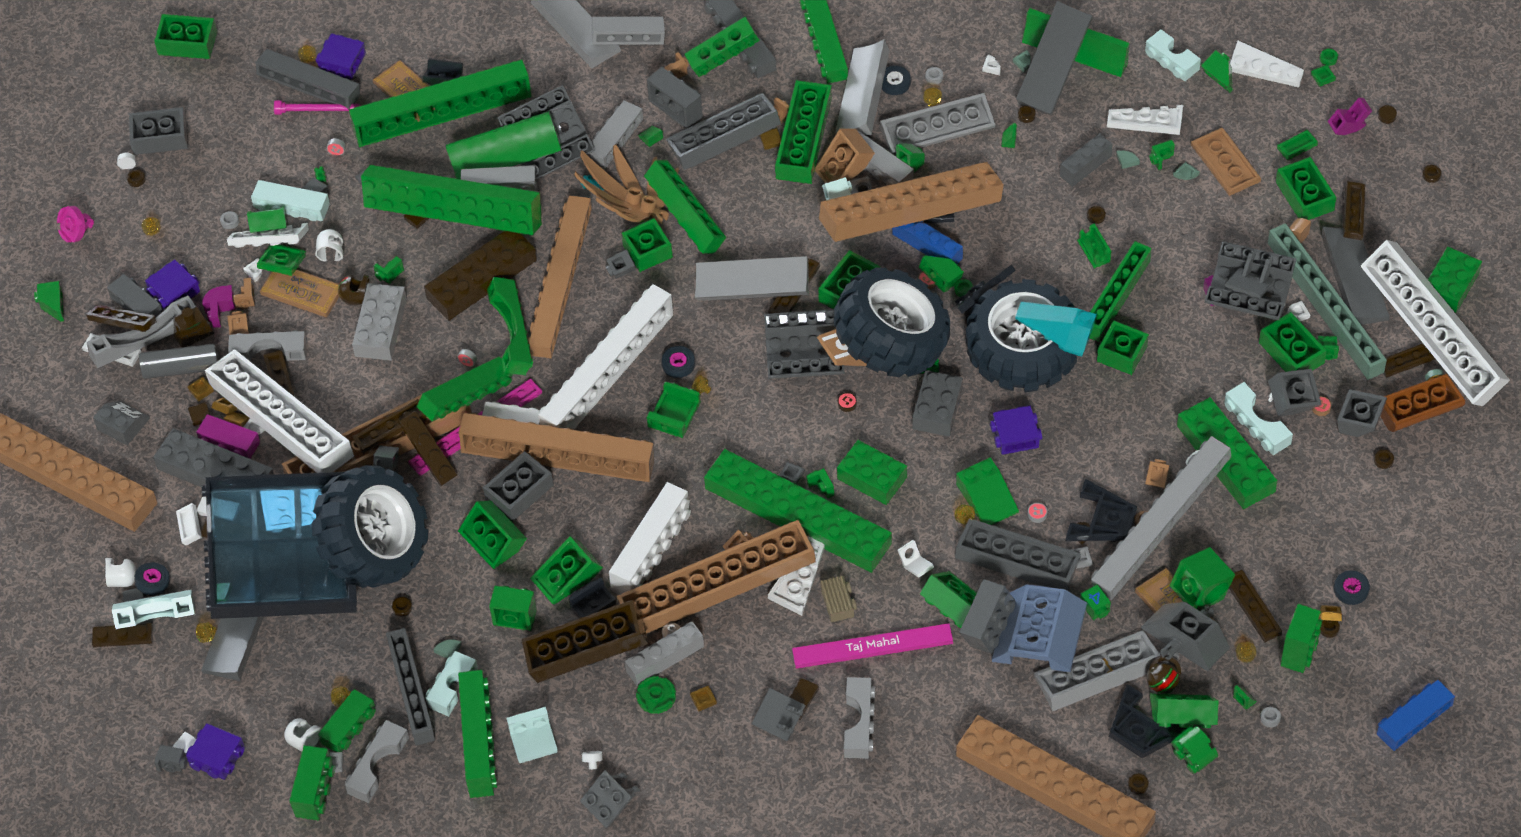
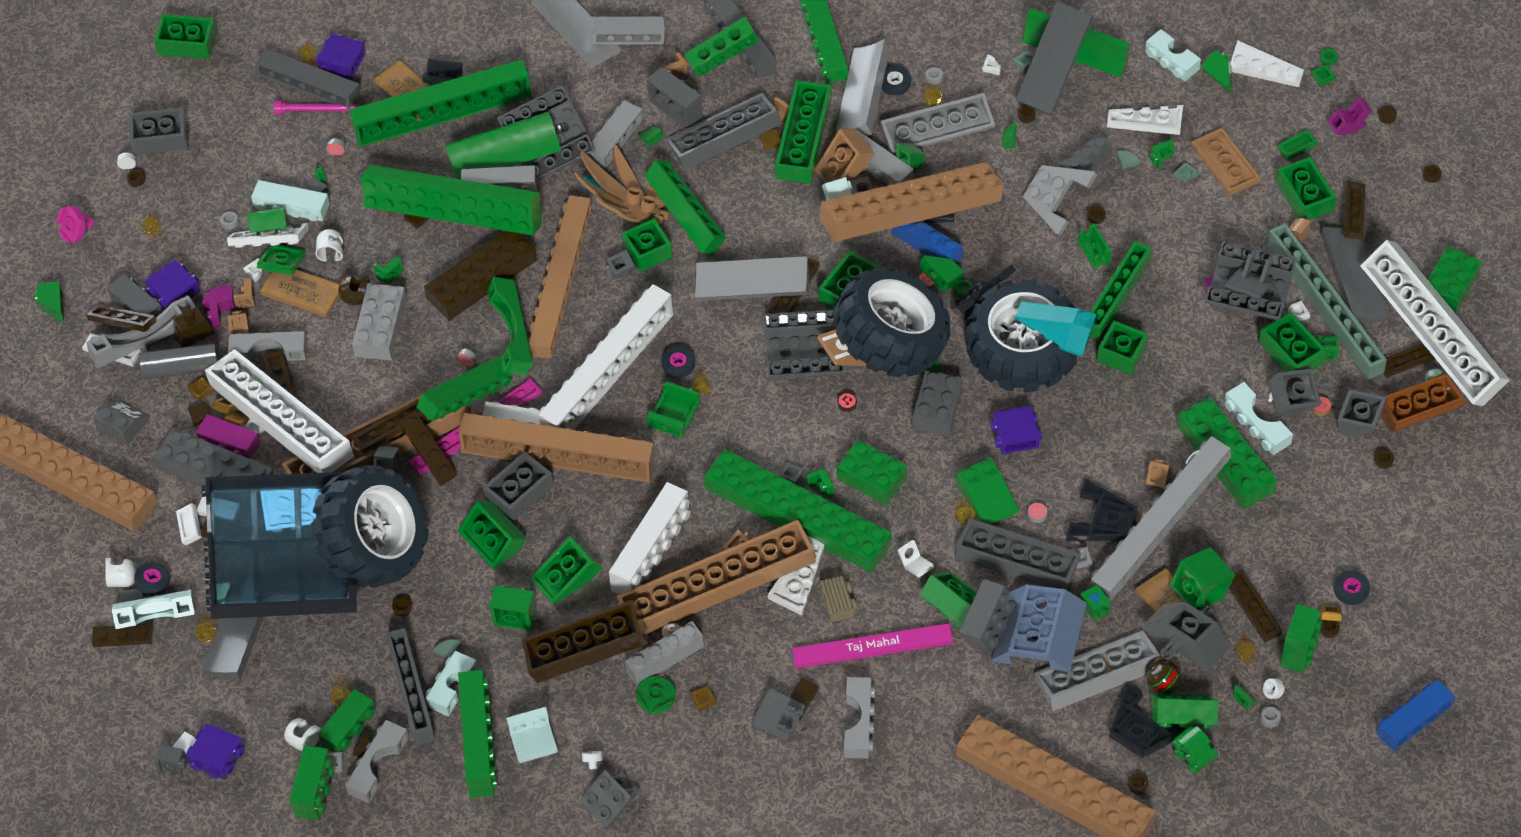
(361, 745): none -> dark brown tile
(591, 599): black bracket -> none
(1050, 188): none -> light grey wing
(1273, 688): none -> white tile

